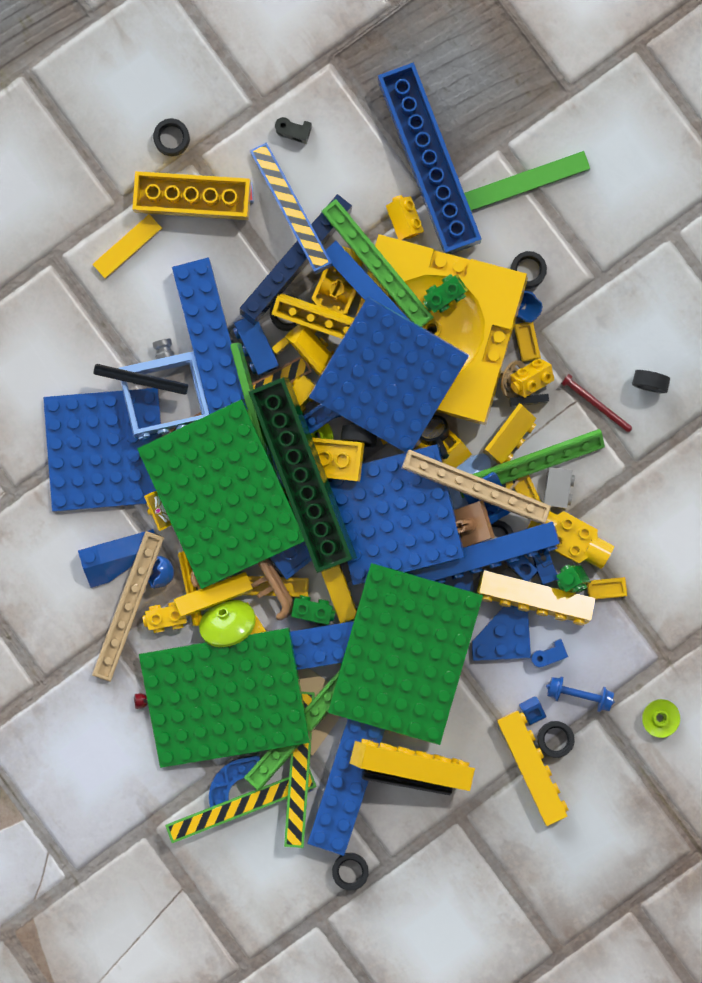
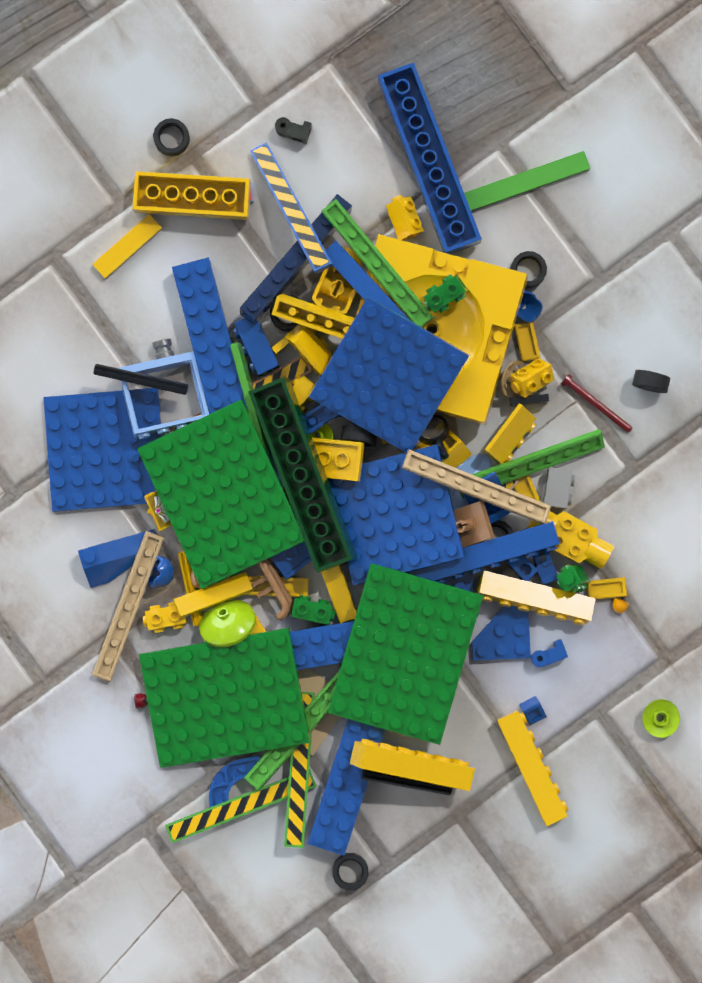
(570, 739): black tyre -> none
(605, 699): blue piece -> none
(619, 605): none -> light orange hinge

